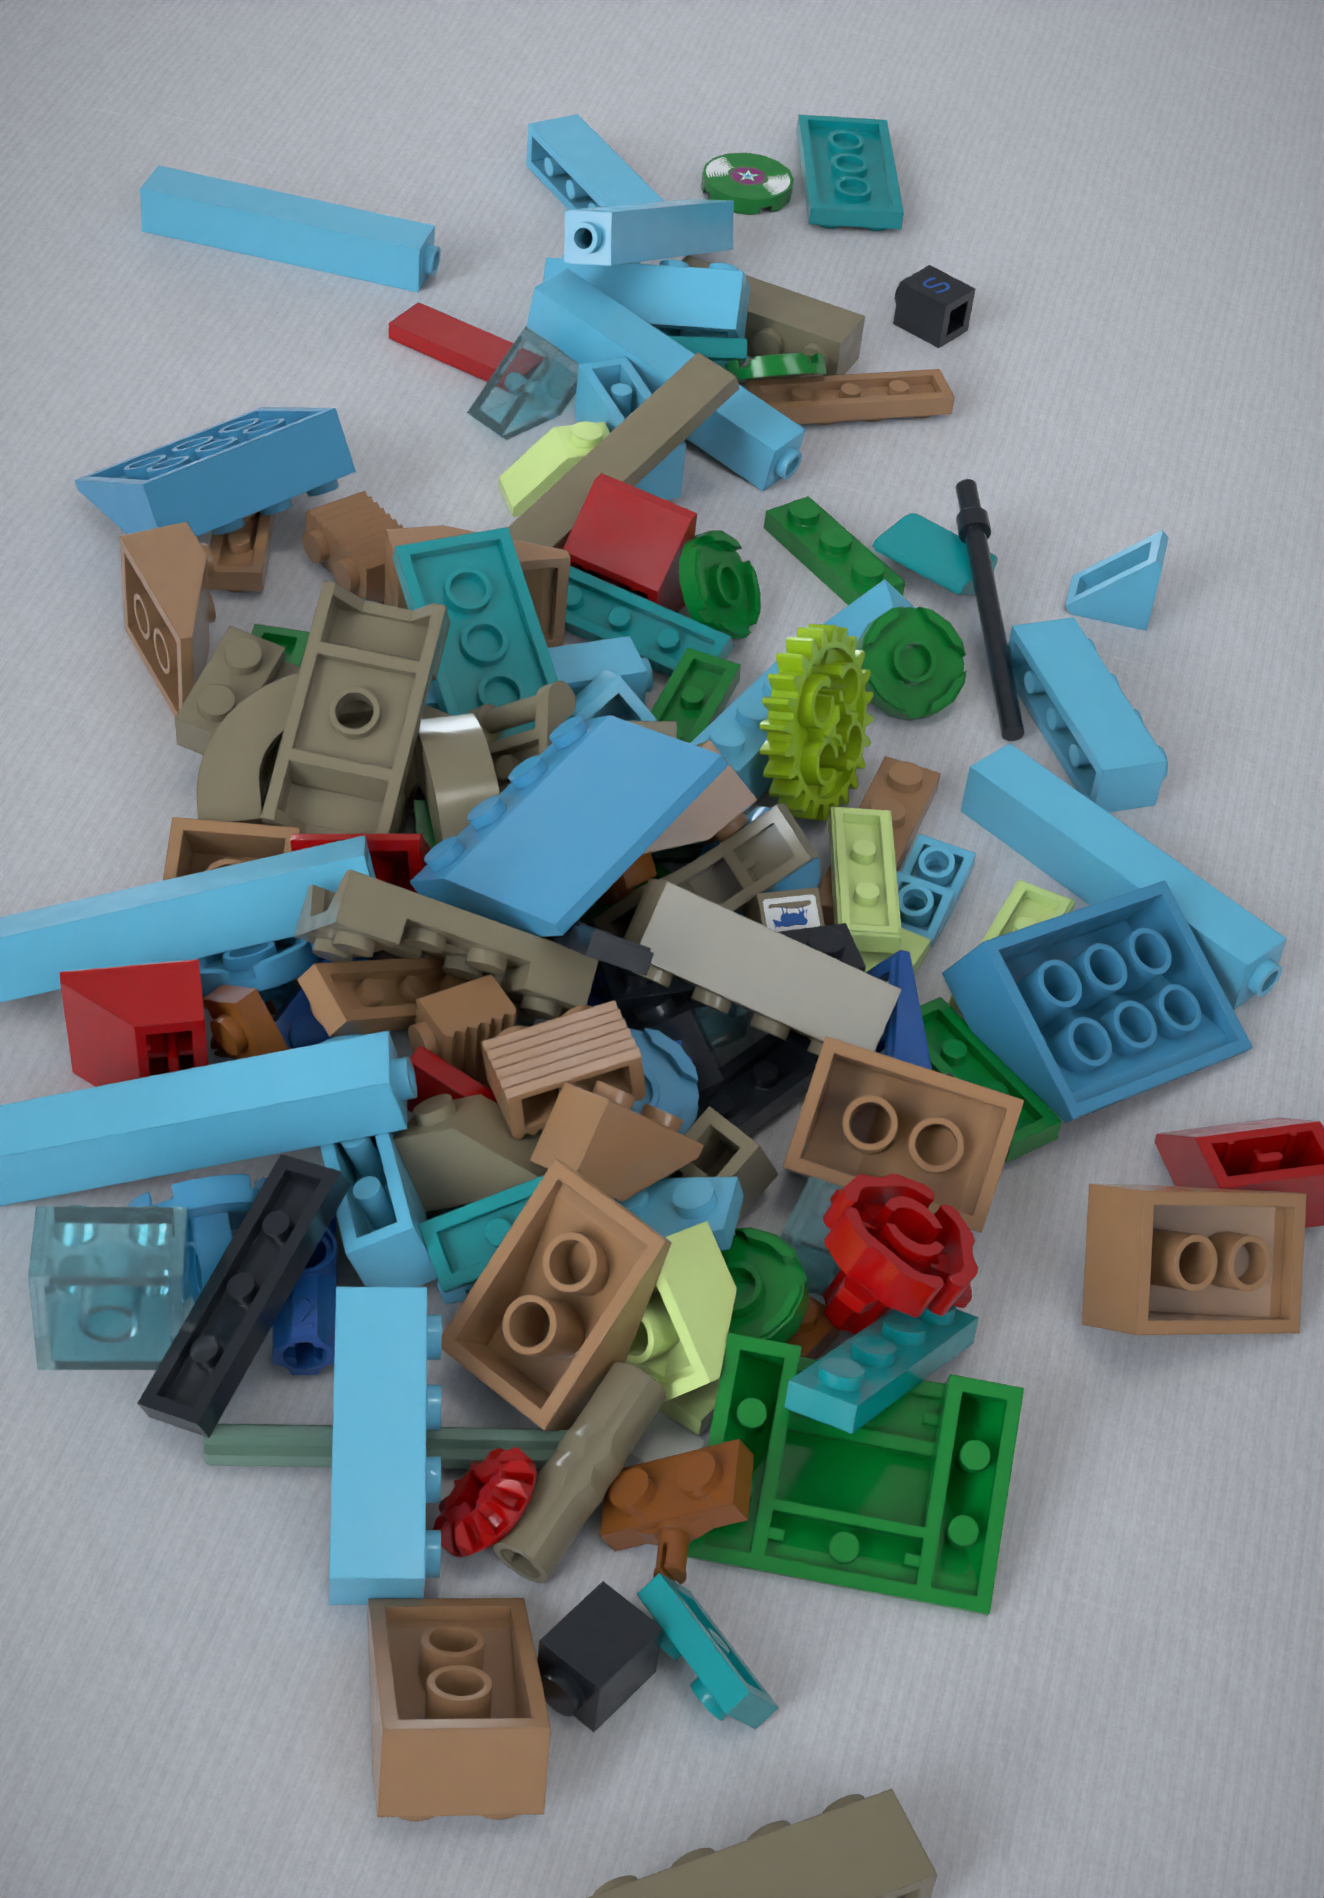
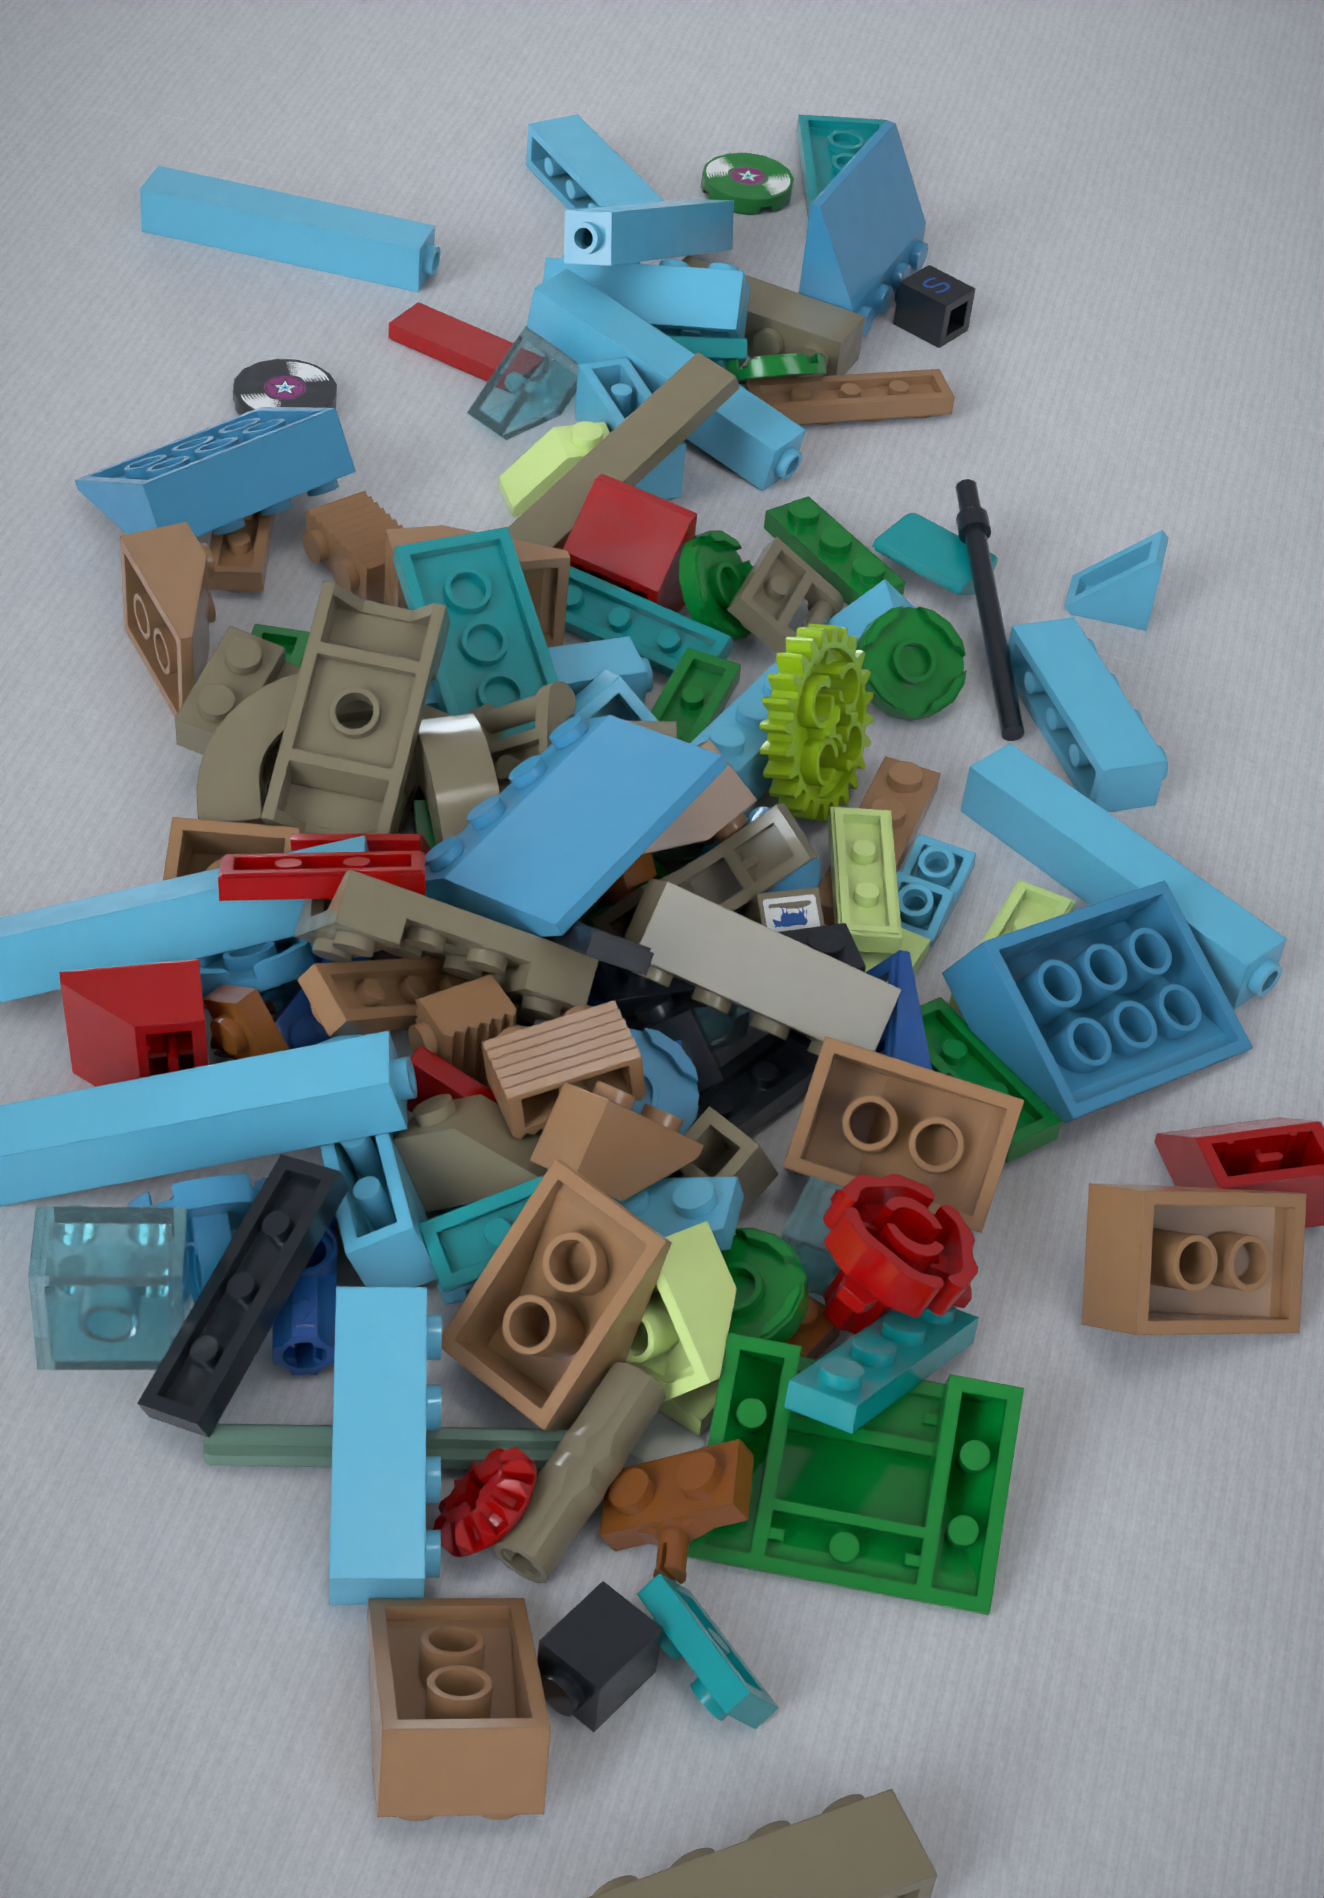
(283, 385): none -> black tile
(313, 874): none -> red tile
(775, 592): none -> dark tan plate
(865, 230): none -> dark azure slope

